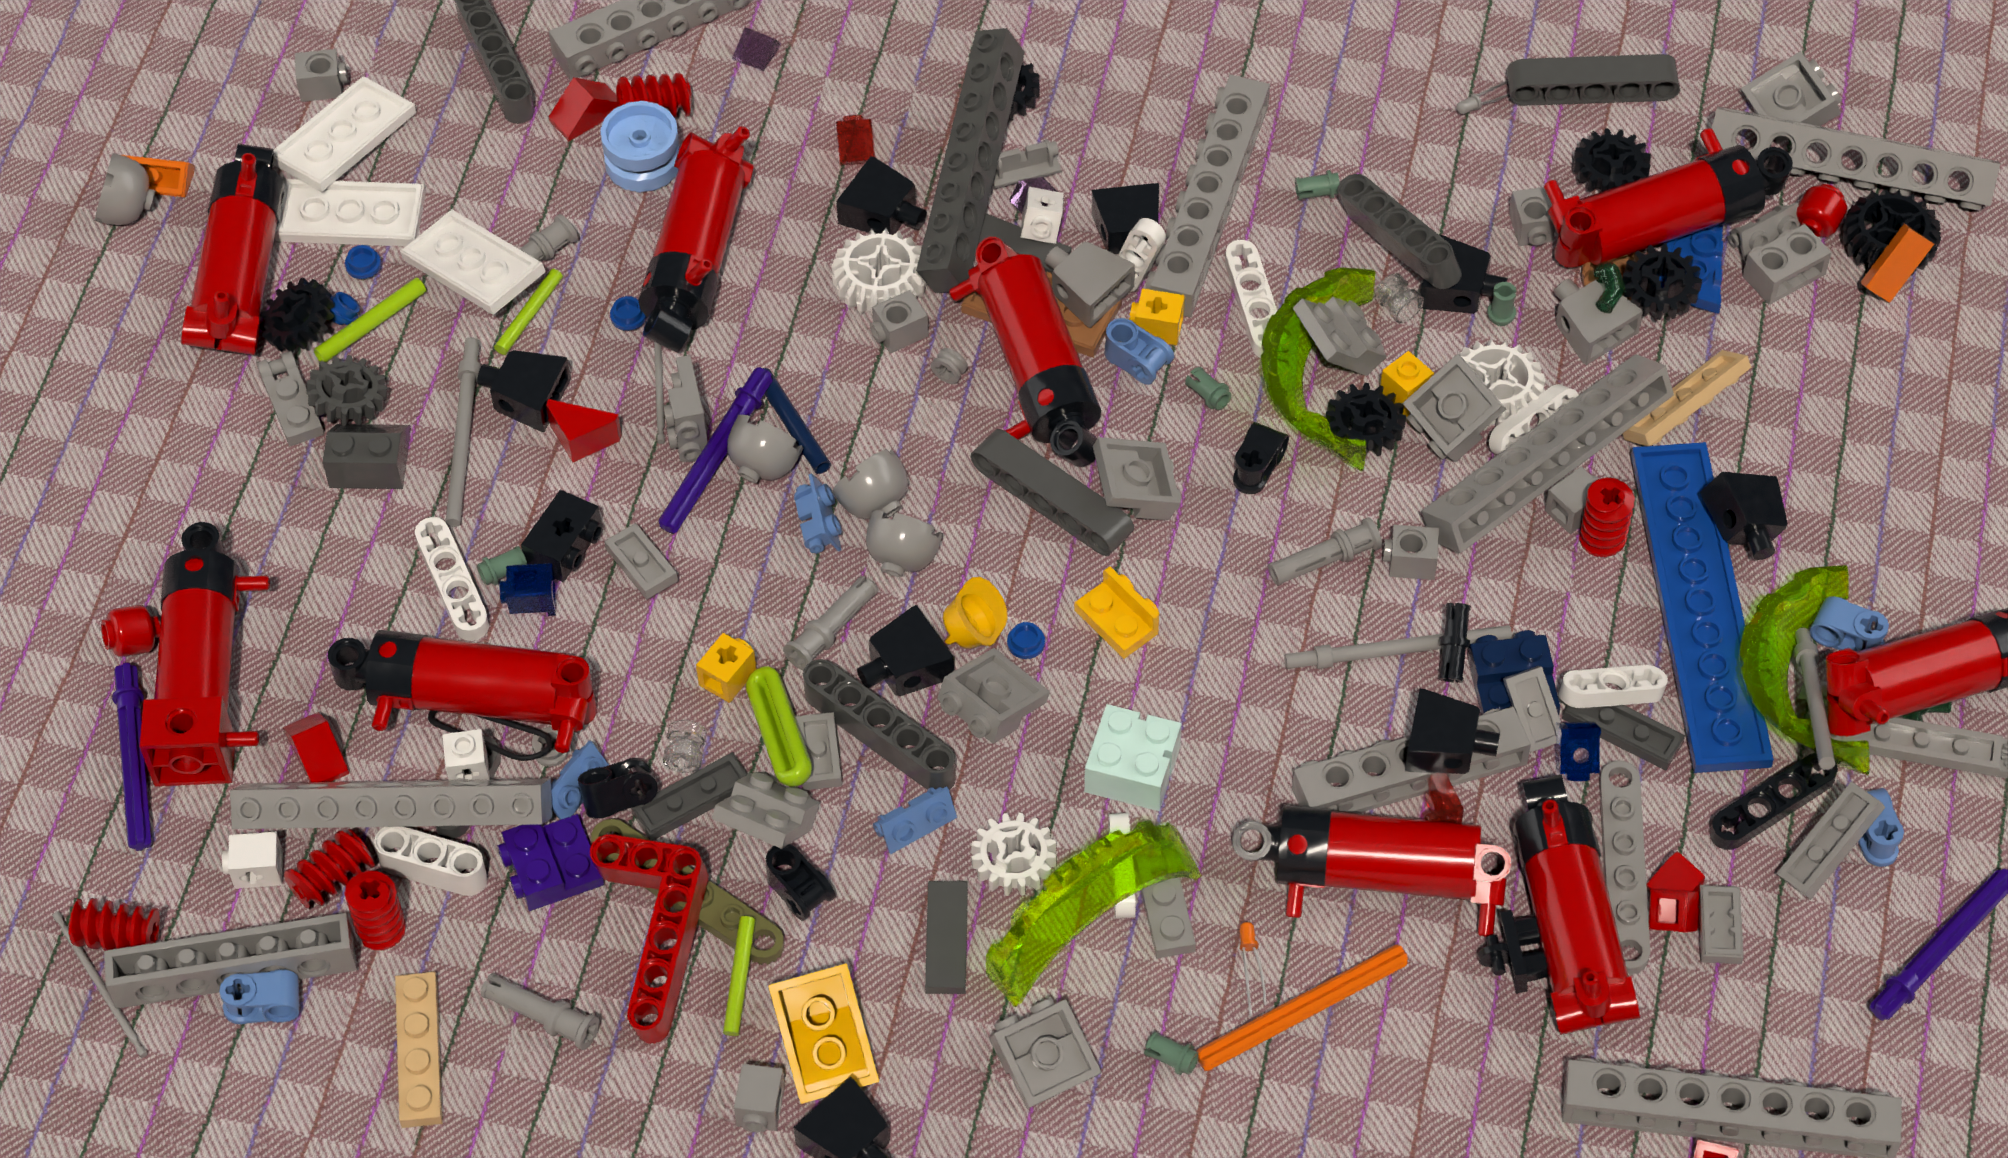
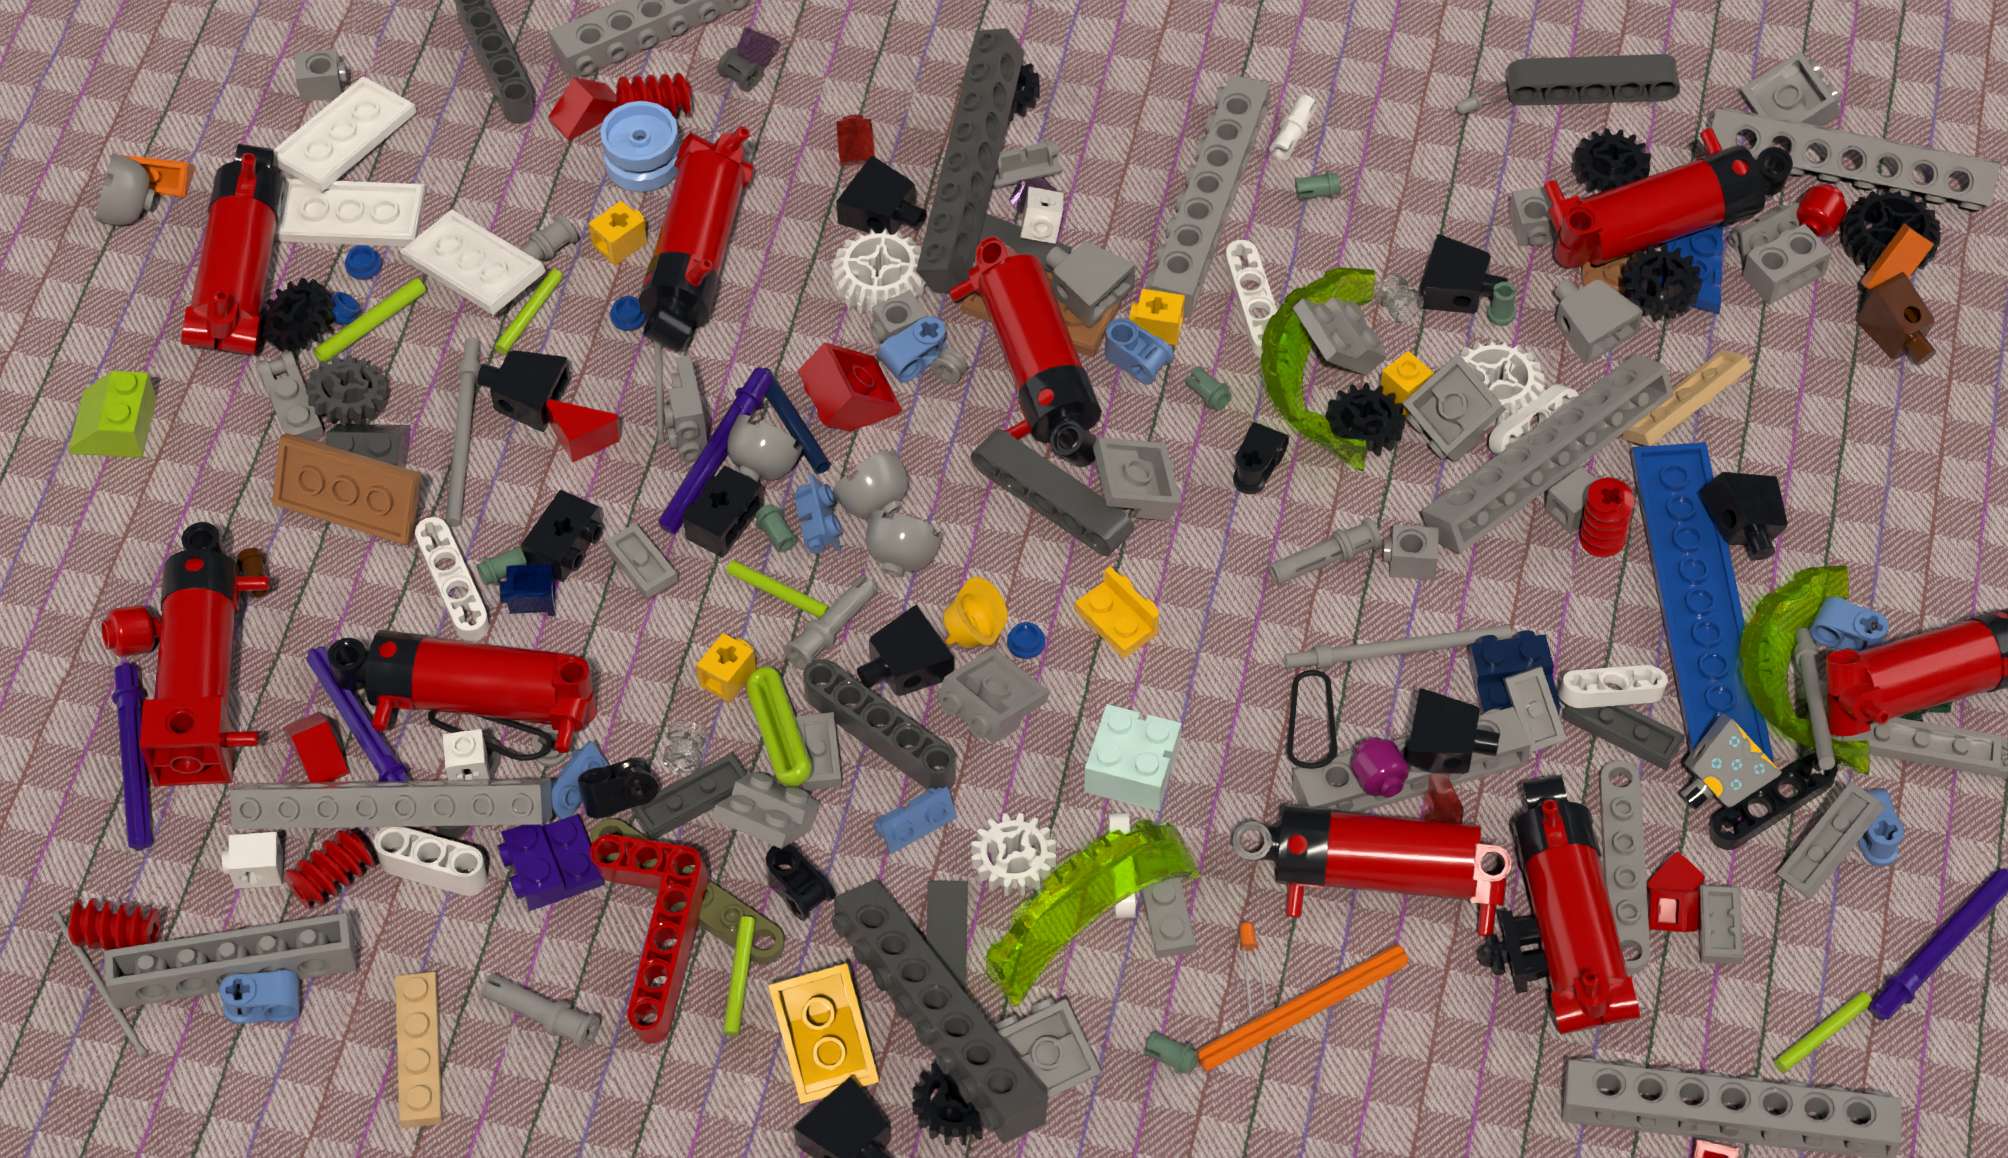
(115, 416): none -> lime slope
(252, 563): none -> reddish brown pin
(346, 488): none -> medium nougat tile
(357, 720): none -> dark purple axle
(375, 910): red piece -> none
(618, 232): none -> yellow brick
(722, 511): none -> black brick
(740, 69): none -> dark grey bush
(759, 1098): light grey brick -> none
(770, 520): none -> sand green pin
(776, 589): none -> lime bar
(847, 388): none -> red slope
(912, 351): none -> medium blue piece
(939, 1012): none -> dark grey brick
(944, 1115): none -> black gear
(1120, 208): black torso -> none
(1146, 250): white beam -> none
(1293, 127): none -> white pin
(1293, 715): none -> black piece
(1380, 767): none -> magenta head
(1399, 231): dark grey beam -> none
(1454, 642): black pin -> none
(1571, 737): clear blue brick -> none
(1614, 286): clear green arm -> none
(1727, 766): none -> light grey torso
(1823, 1032): none -> lime bar
(1898, 319): none -> reddish brown torso

